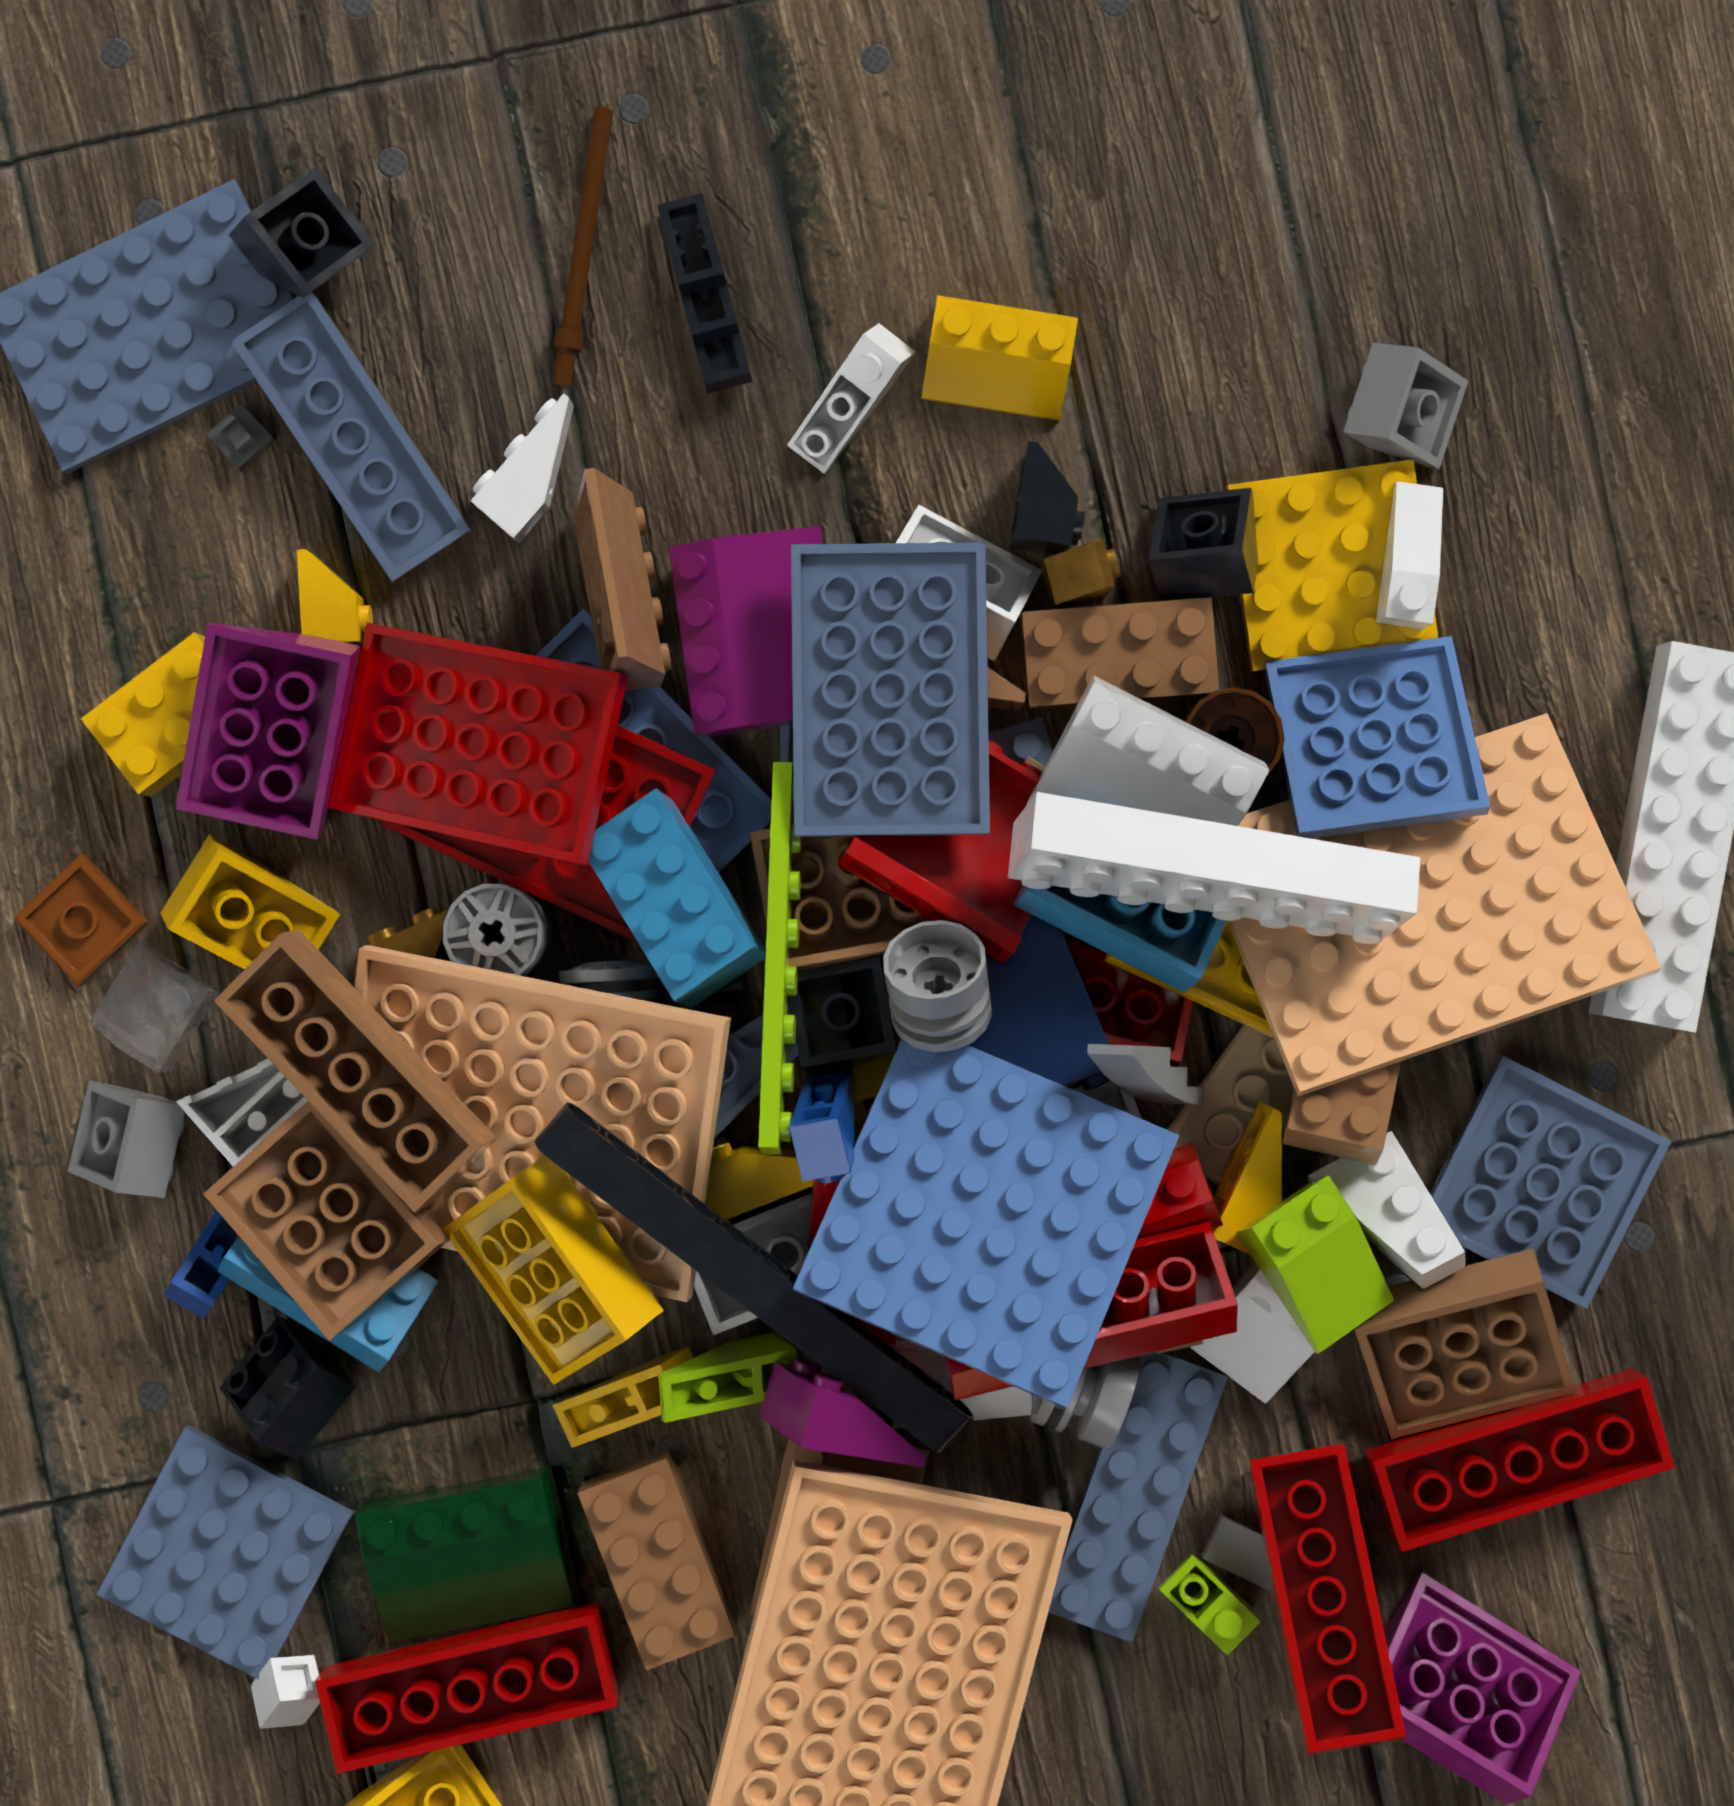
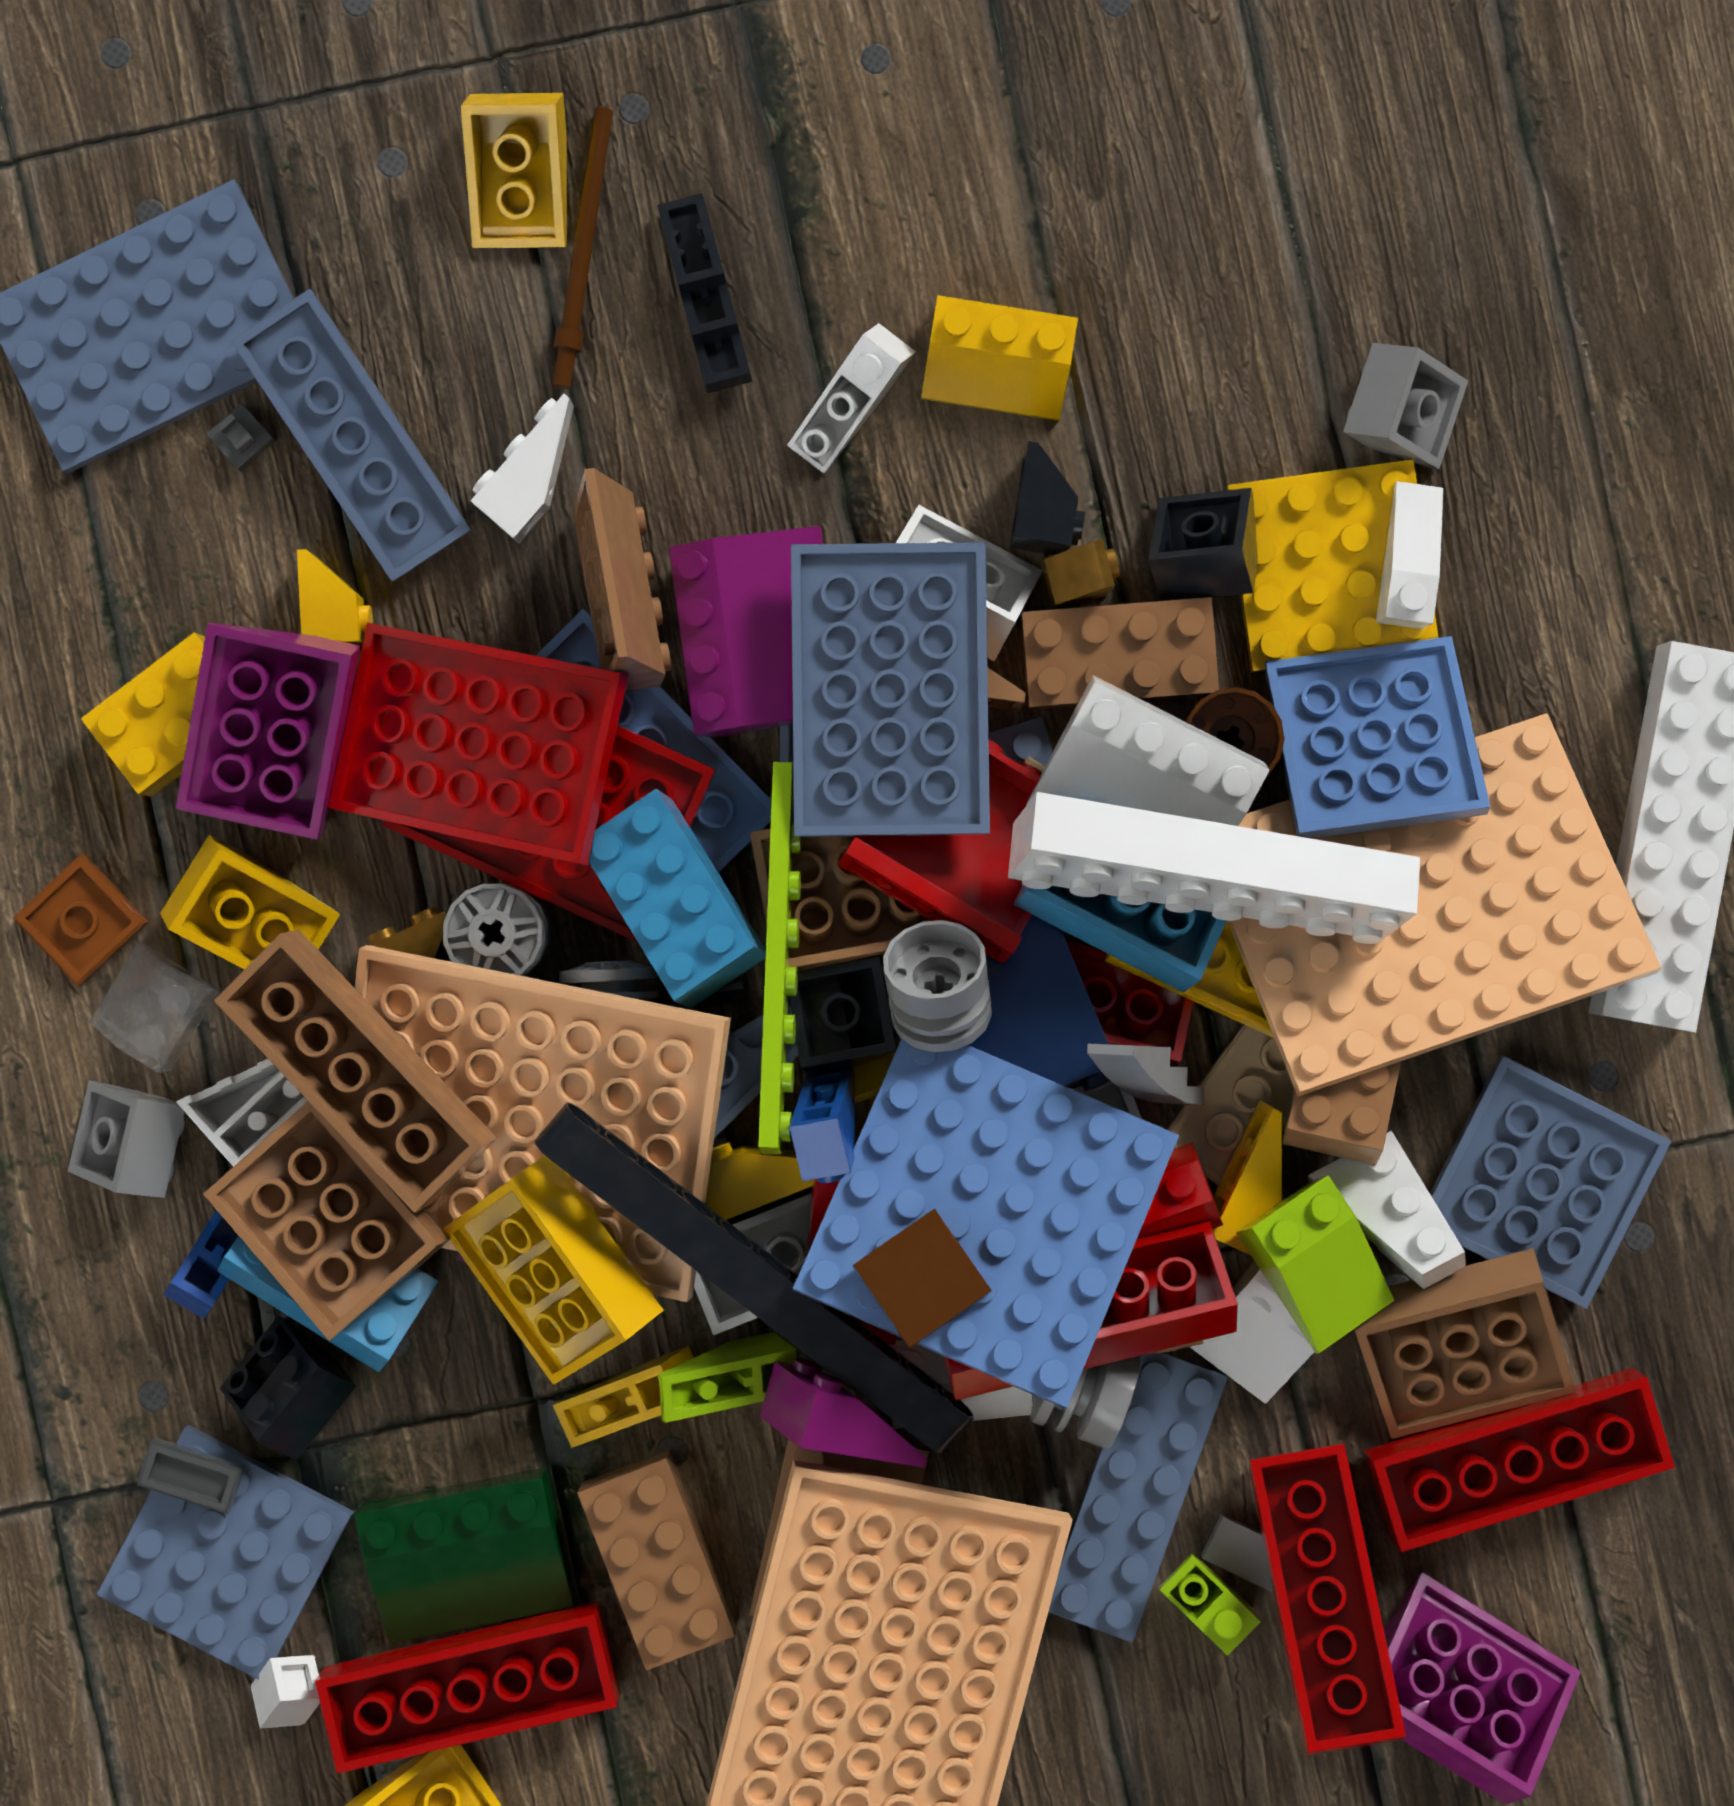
(190, 1475): none -> dark grey tile
(301, 235): black slope -> none
(516, 169): none -> yellow slope
(922, 1278): none -> reddish brown tile

